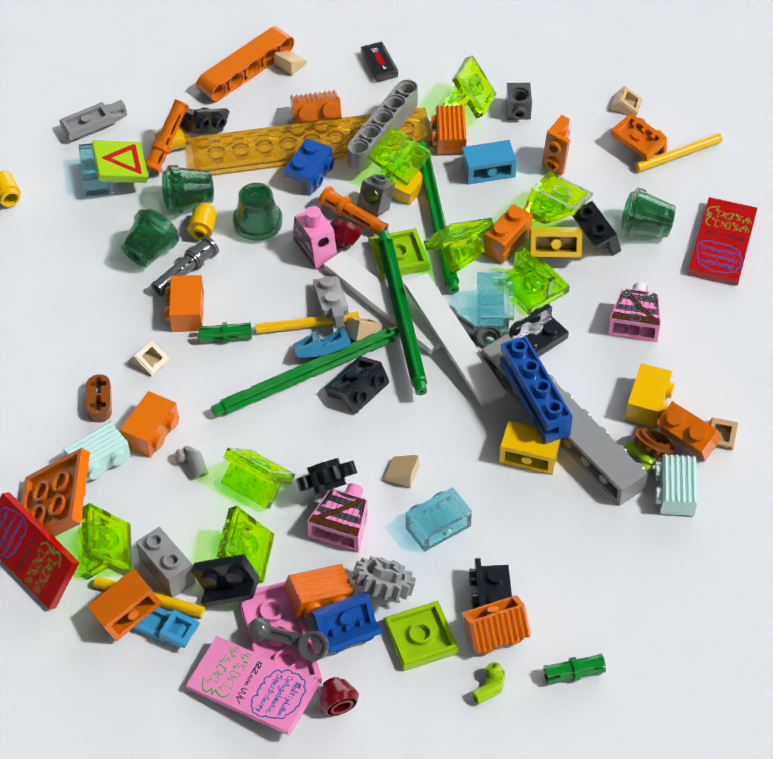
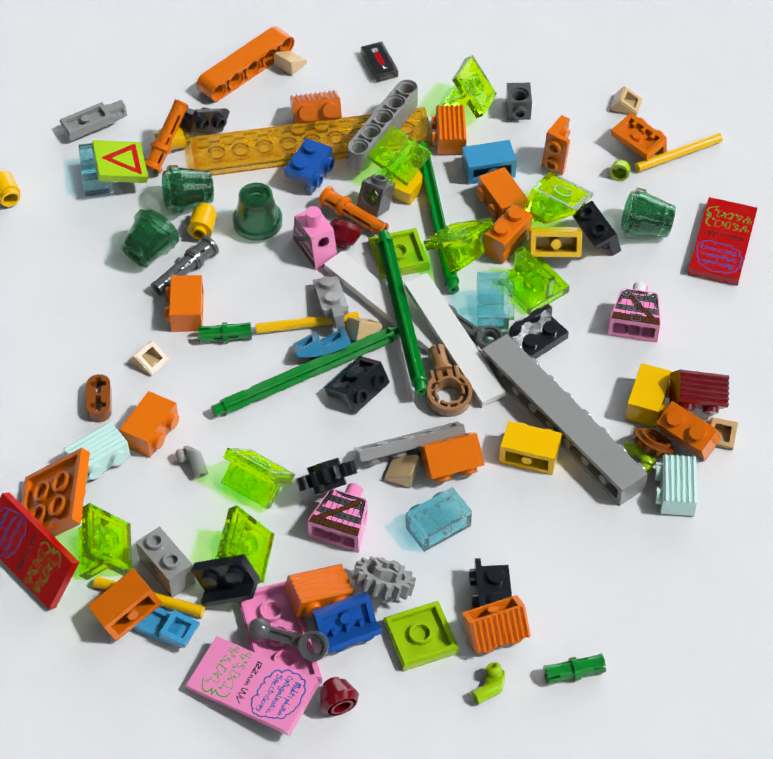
(399, 445): none -> light grey plate
(445, 377): none -> medium nougat pin
(451, 456): none -> orange brick
(499, 192): none -> orange brick
(536, 389): blue brick -> none
(620, 170): none -> lime hinge
(699, 390): none -> dark red brick

